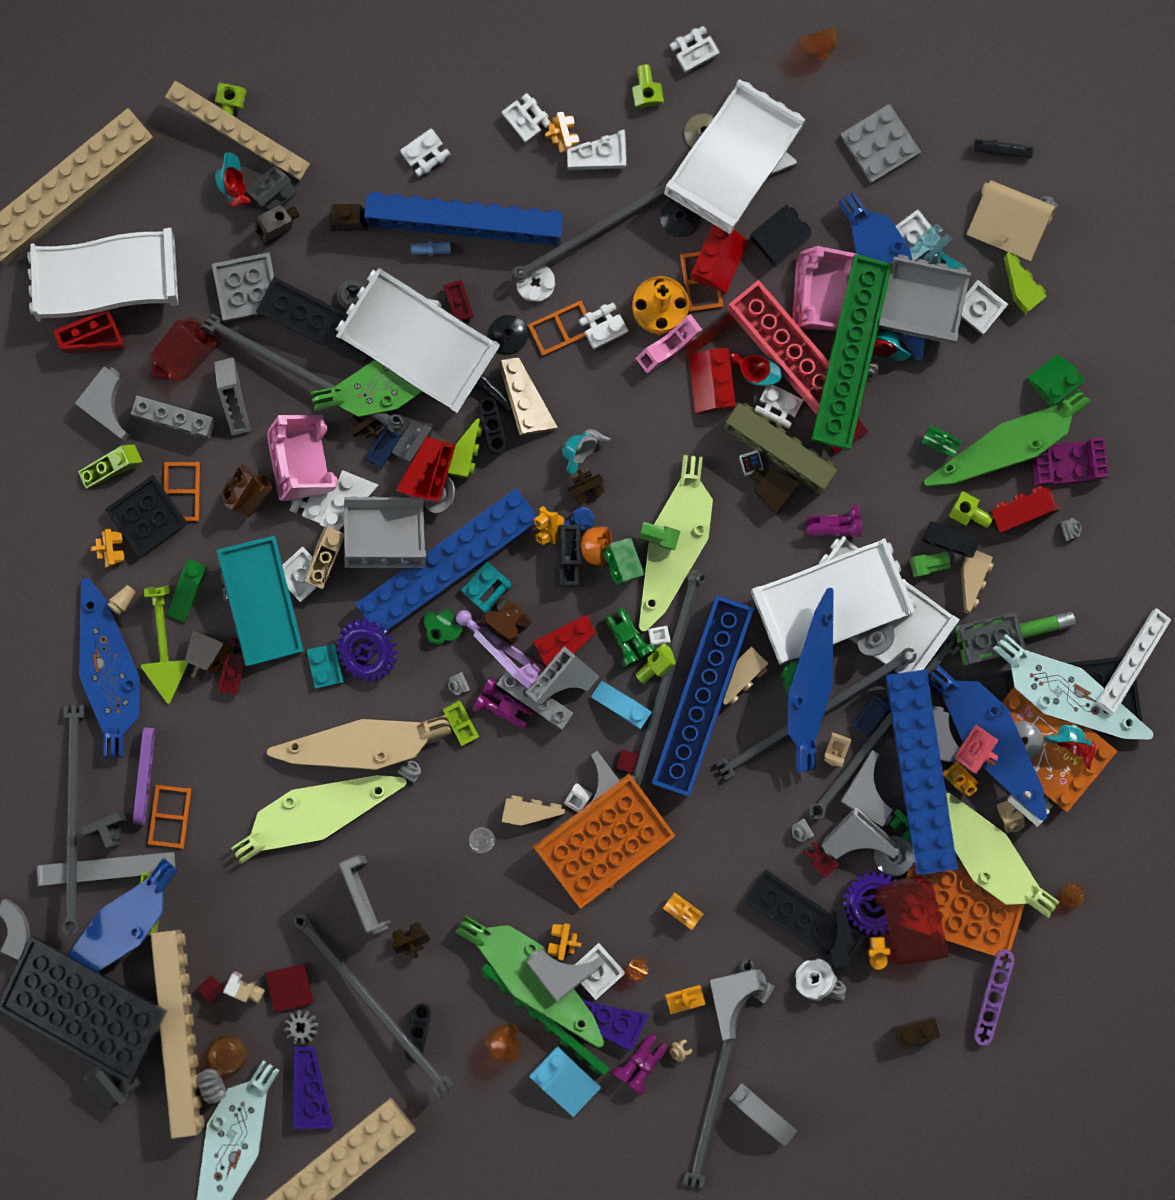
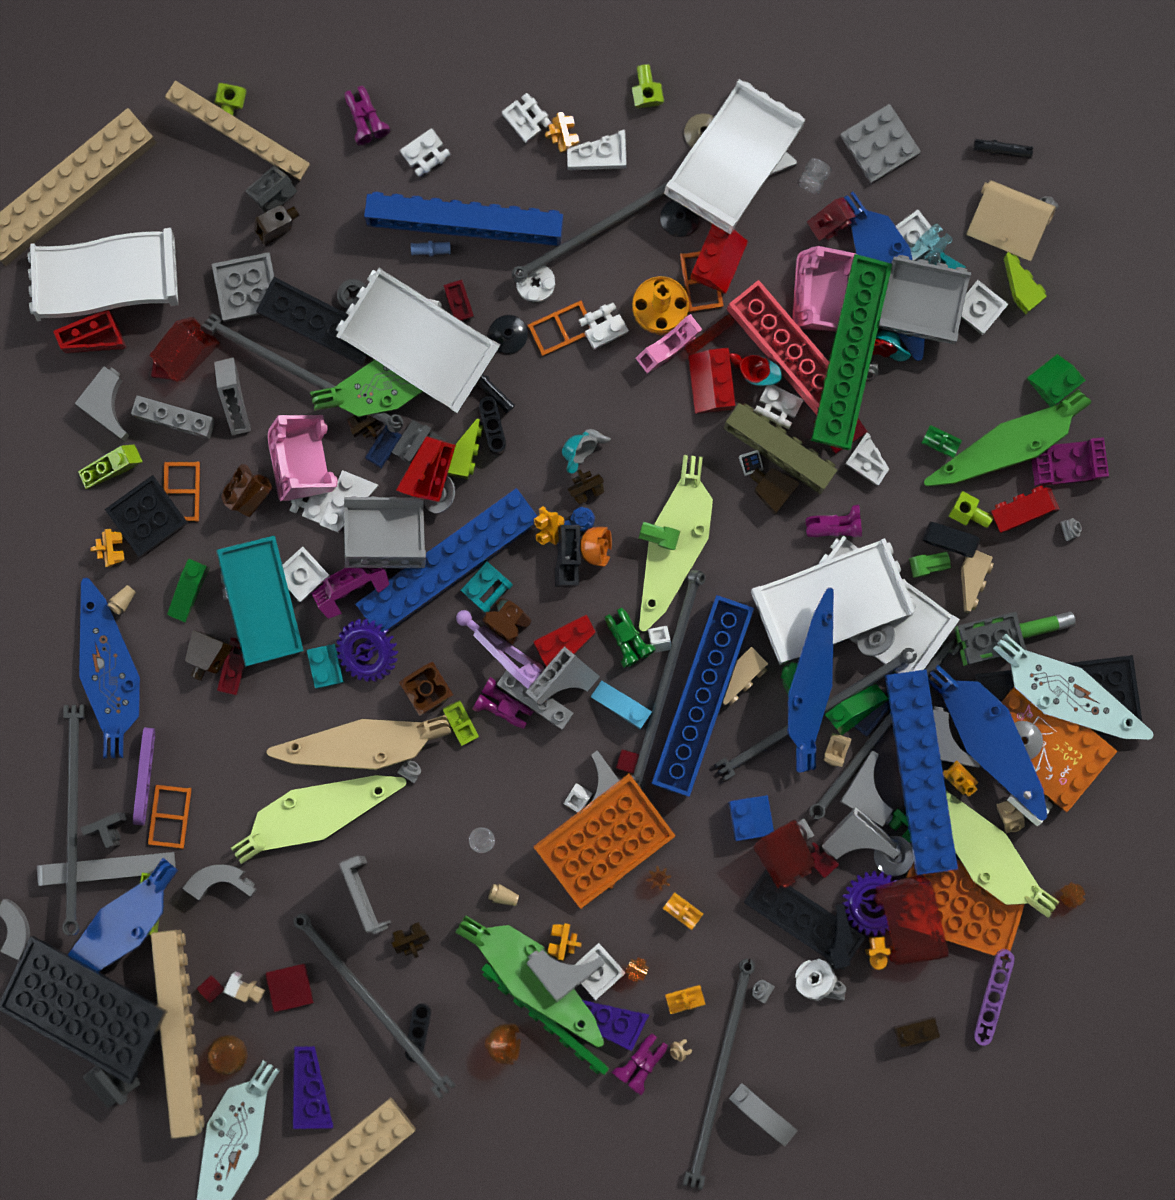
(163, 674): lime piece -> none
(205, 878): none -> light grey arch
(211, 1086): light grey gear -> none
(230, 181): red hair -> none
(308, 1028): light grey gear -> none
(324, 557): tan slope -> none
(342, 583): none -> magenta plate
(347, 217): dark brown torso -> none
(363, 111): none -> magenta piece
(426, 688): none -> reddish brown piece
(443, 624): green plate -> none
(458, 684): light grey plate -> none
(502, 895): none -> tan cone
(524, 813): tan slope -> none
(527, 405): tan wing -> none
(565, 1081): medium azure slope -> none
(623, 561): green slope -> none
(658, 663): lime piece -> none
(662, 873): none -> clear orange gear
(698, 53): white plate -> none
(731, 994): light grey arch -> none
(751, 817): none -> blue slope
(781, 235): black brick -> none
(785, 854): none -> clear red slope
(815, 174): none -> clear wheel
(820, 43): clear orange cylinder -> none
(830, 219): none -> dark red brick
(856, 708): none -> green slope
(868, 461): none -> white wing
(977, 749): coral tile -> none
(1075, 741): hair -> none
(1133, 661): white tile -> none

